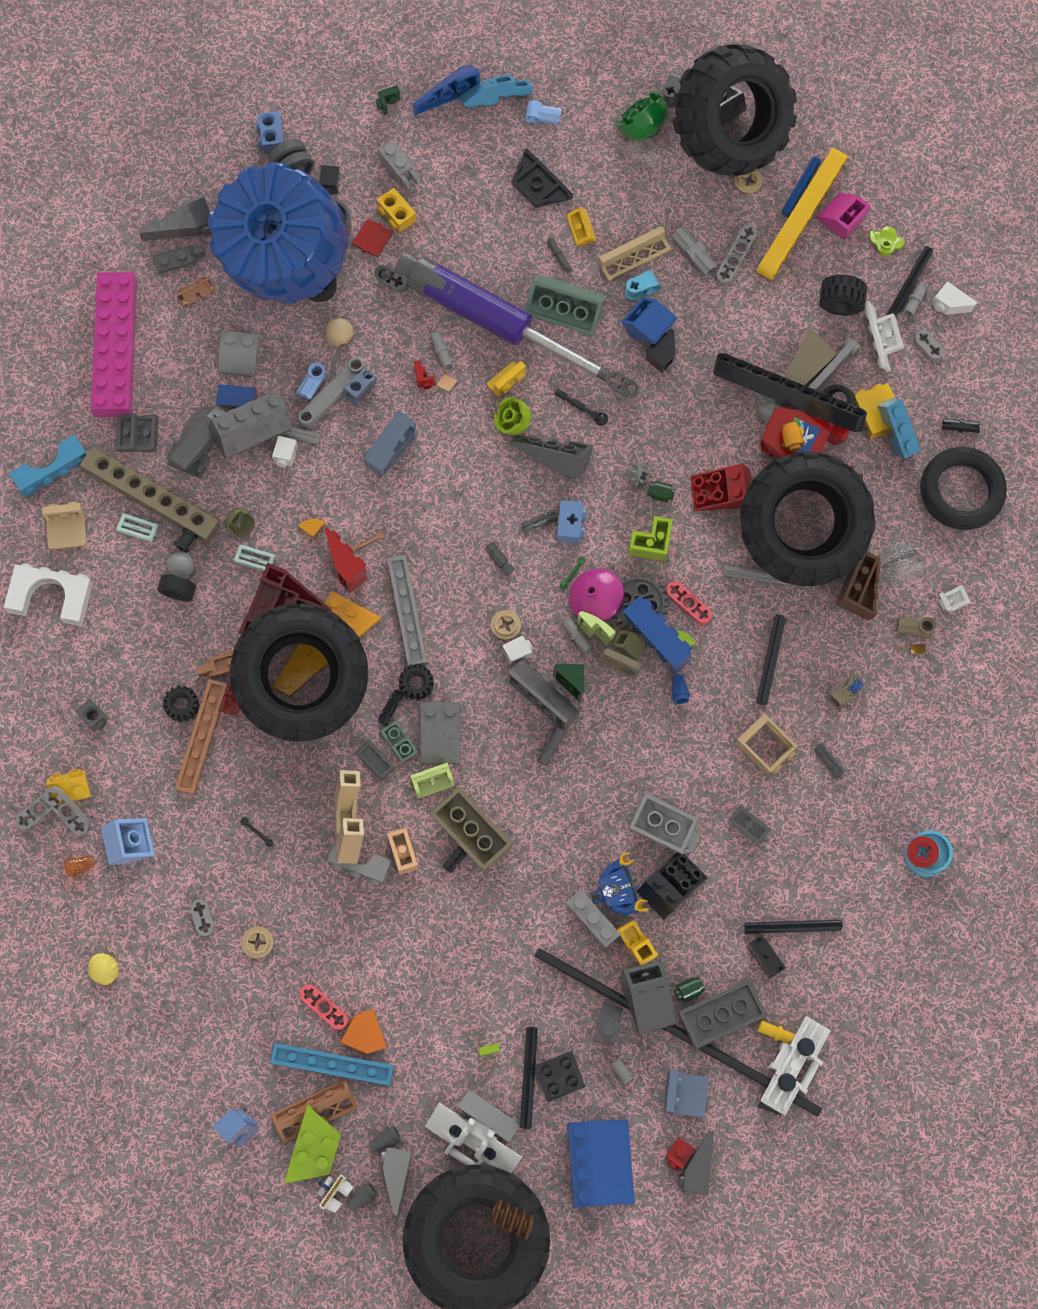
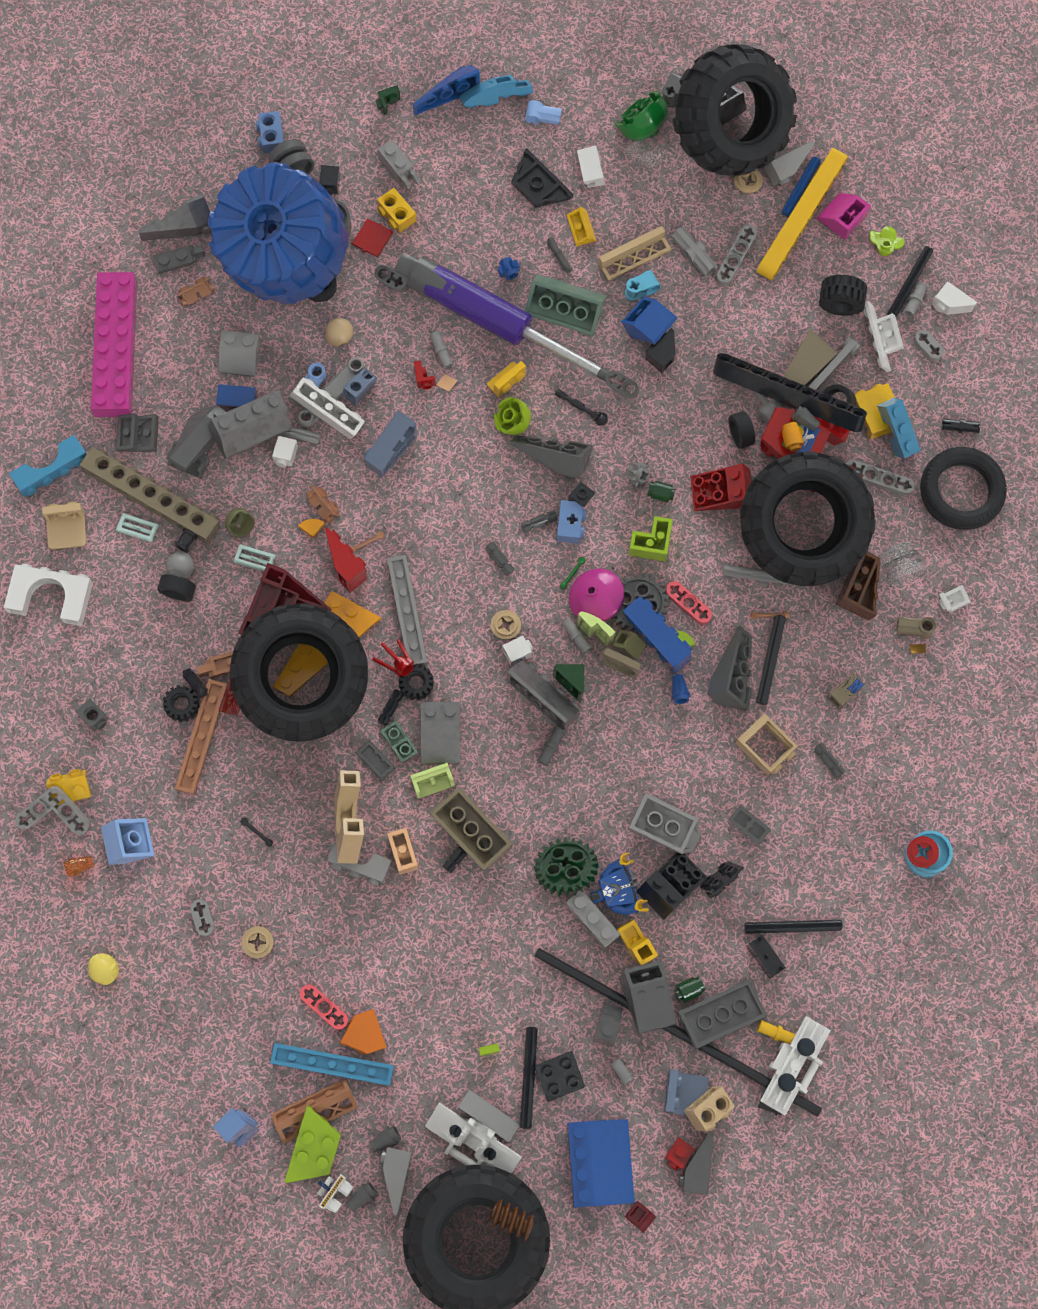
(195, 683): none -> black axle
(327, 408): none -> white brick
(328, 508): none -> nougat hinge
(402, 665): none -> red plant
(508, 268): none -> blue gear
(566, 867): none -> dark green gear
(581, 494): none -> black bracket
(591, 167): none -> white hinge
(640, 1216): none -> dark red slope
(707, 1104): none -> tan brick
(725, 875): none -> black hinge
(729, 679): none -> dark grey wedge
(742, 429): none -> black tyre
(754, 615): none -> nougat hinge
(785, 166): none -> light grey slope
(805, 418): none -> dark grey cone
(880, 474): none -> light grey beam

